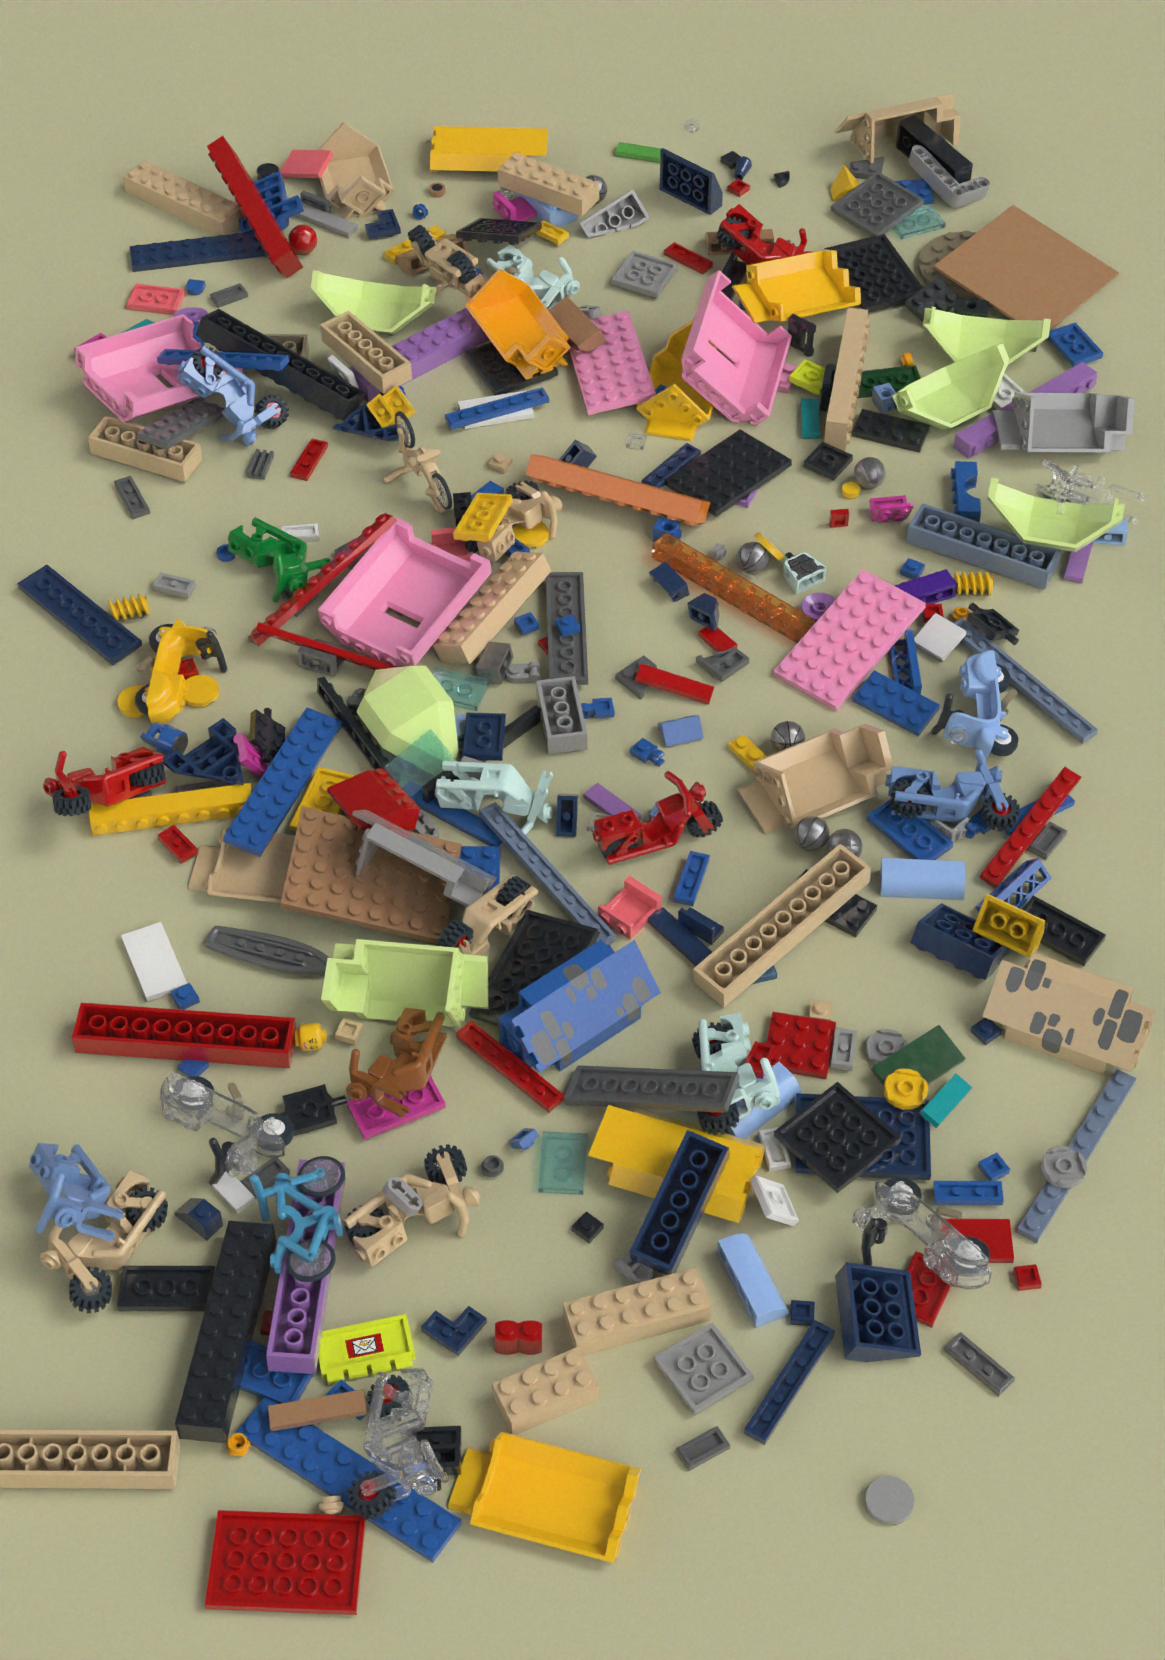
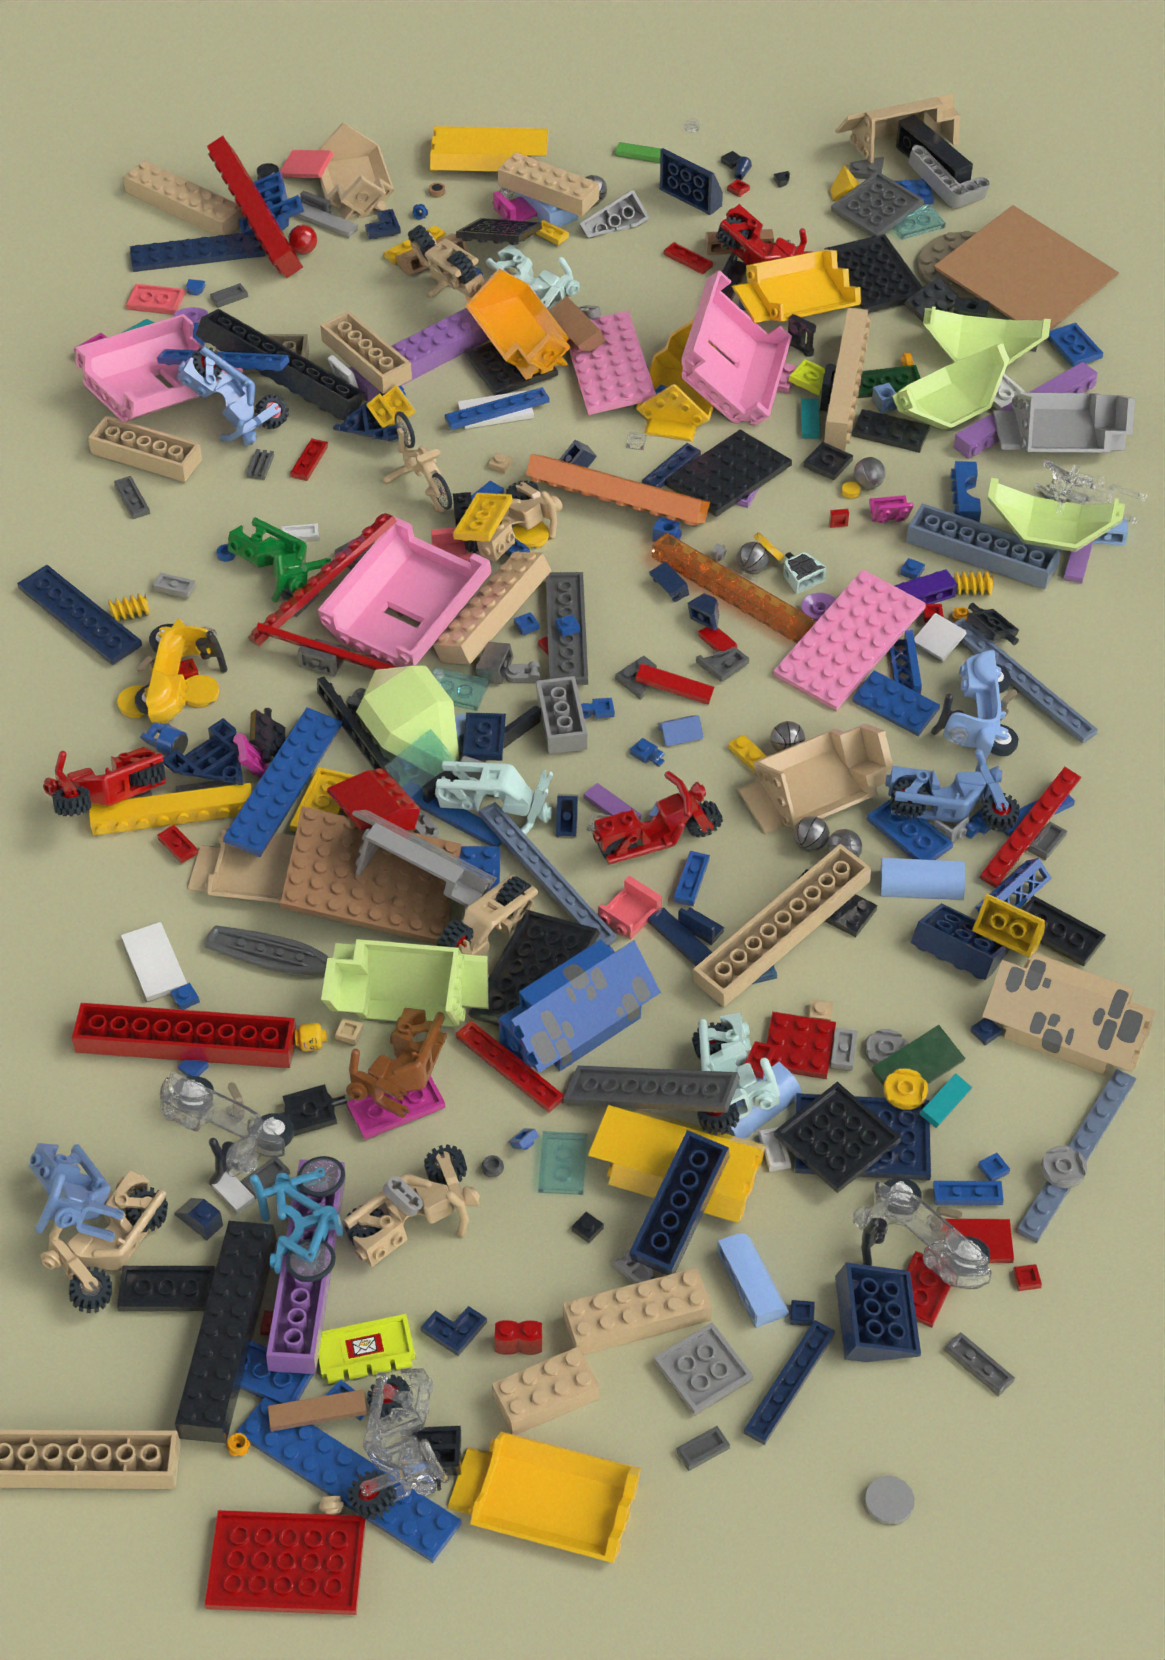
(180, 424): dark grey plate -> none
(378, 305): yellowish green panel -> none
(644, 274): light grey plate -> none
(774, 1201): white tile -> none

